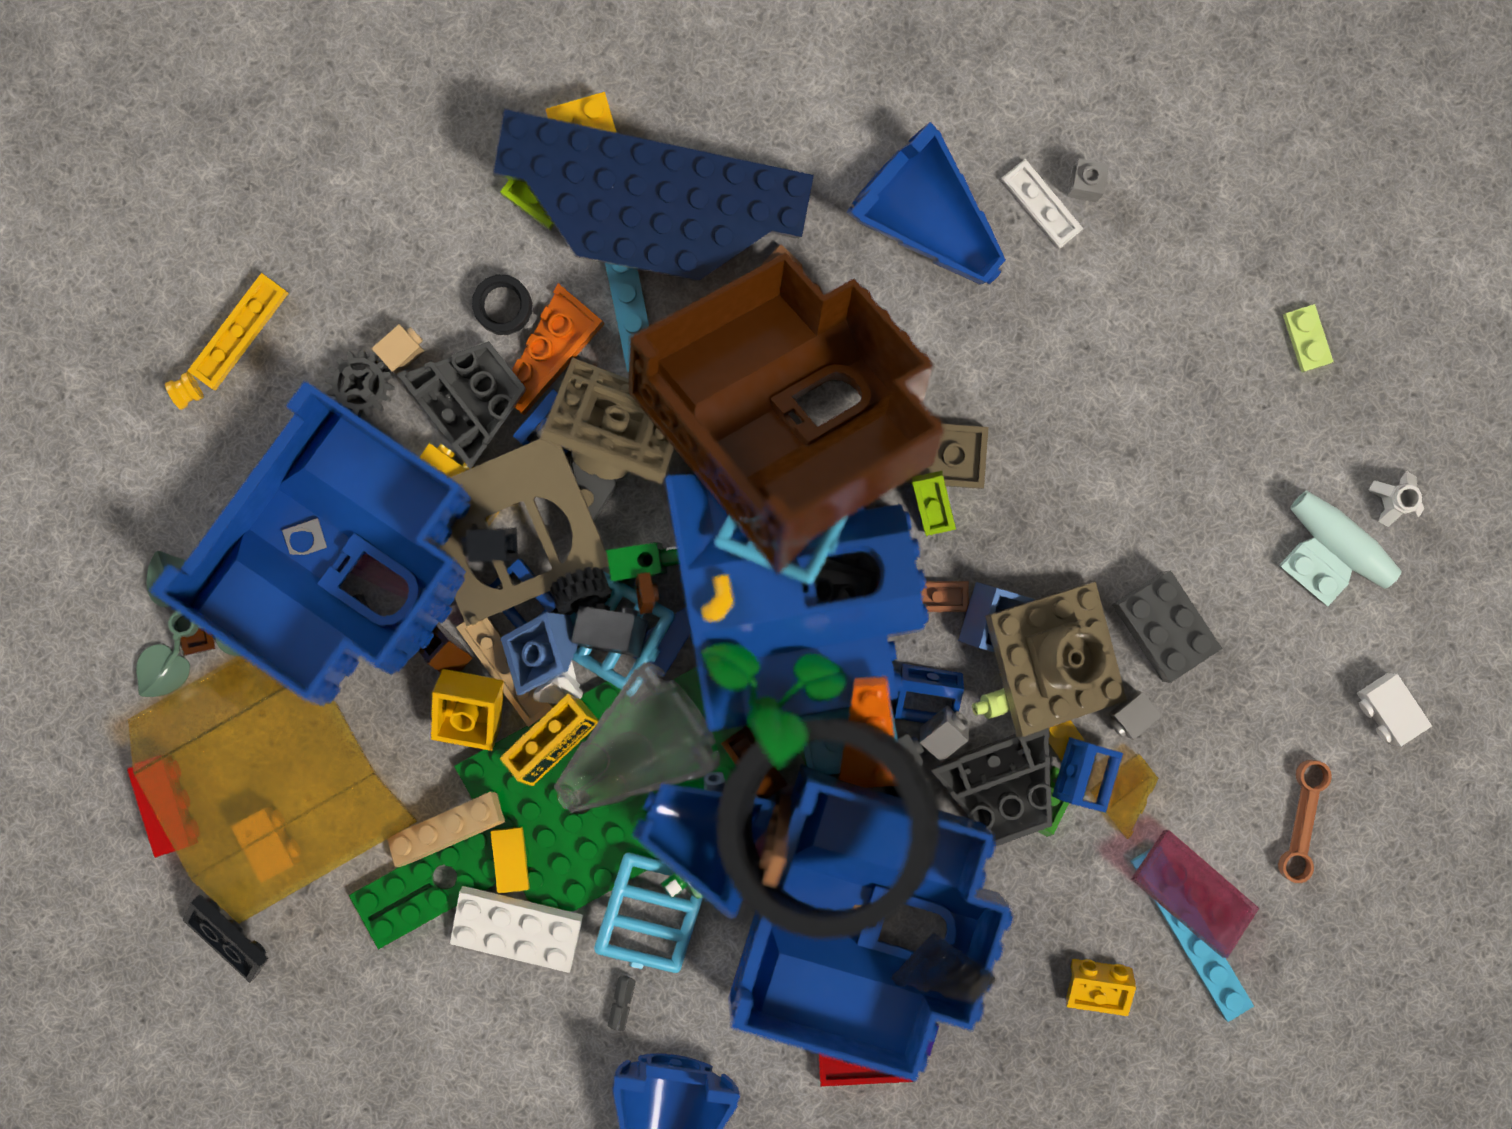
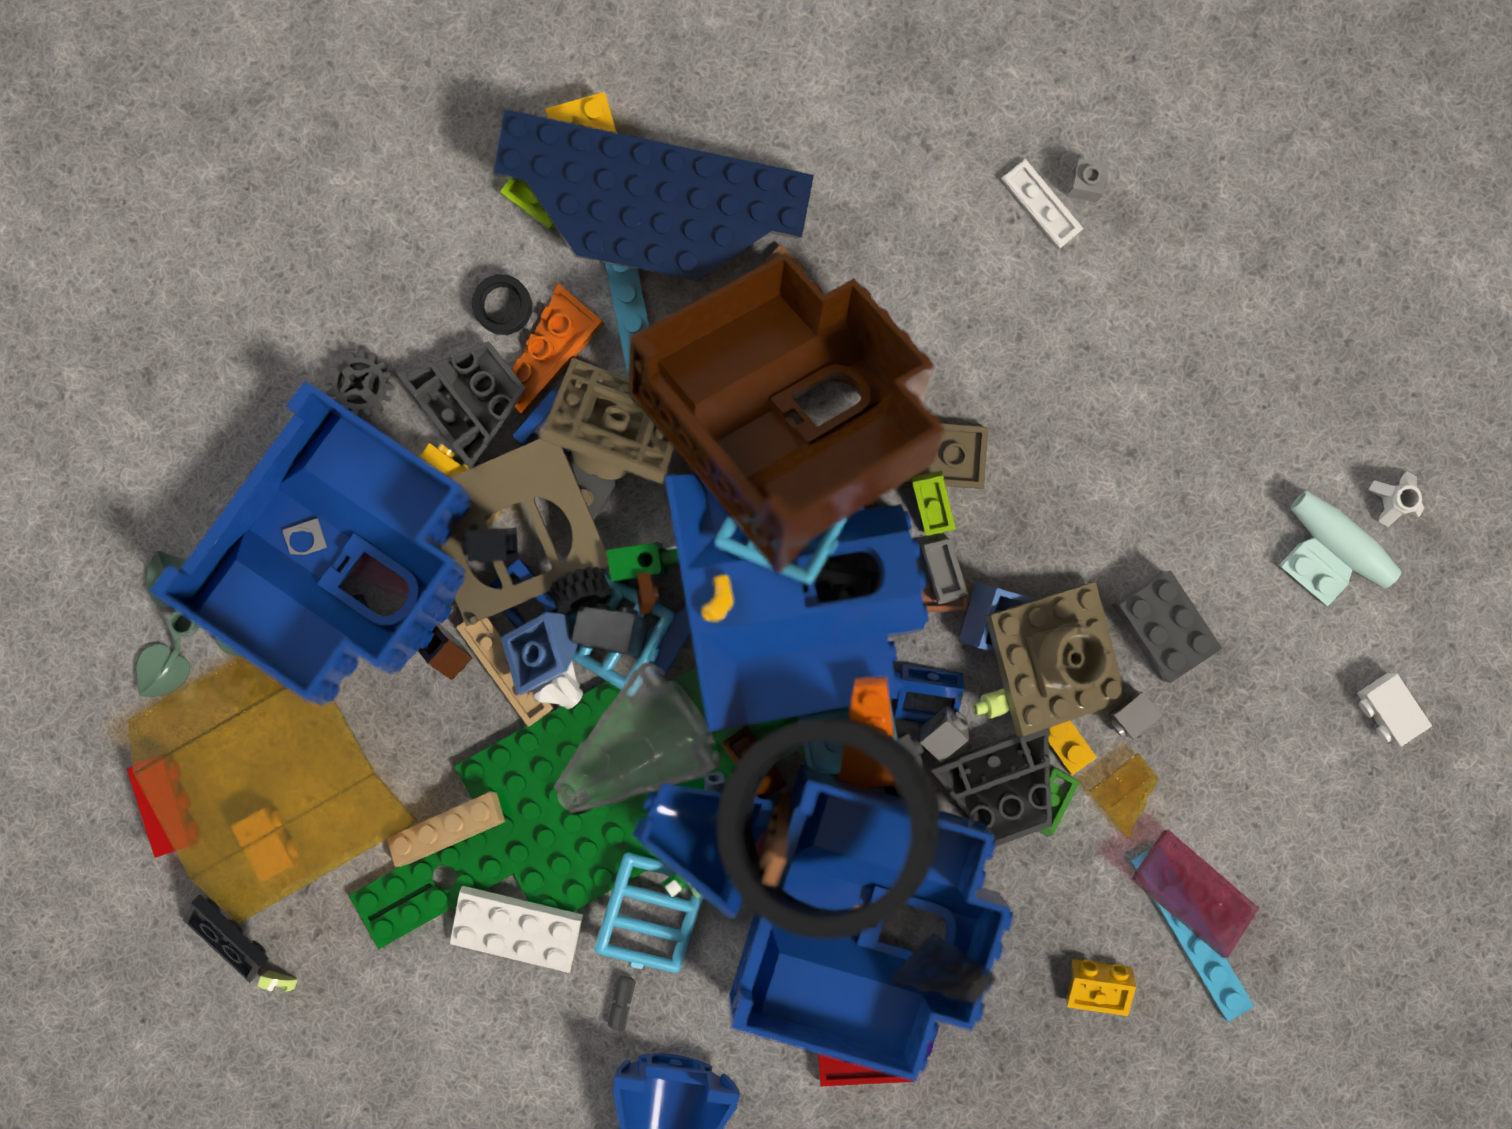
(184, 390): yellow wheel -> none
(197, 643): reddish brown plate -> none
(238, 331): yellow plate -> none
(270, 979): none -> yellowish green tile
(399, 348): tan brick -> none
(467, 709): yellow brick -> none
(510, 859): yellow tile -> none
(549, 740): yellow brick -> none
(777, 732): green plant -> none
(930, 209): blue cone -> none
(944, 571): none -> light grey tile
(1076, 771): blue tile -> none
(1304, 821): nougat piece -> none
(1308, 338): yellowish green plate -> none

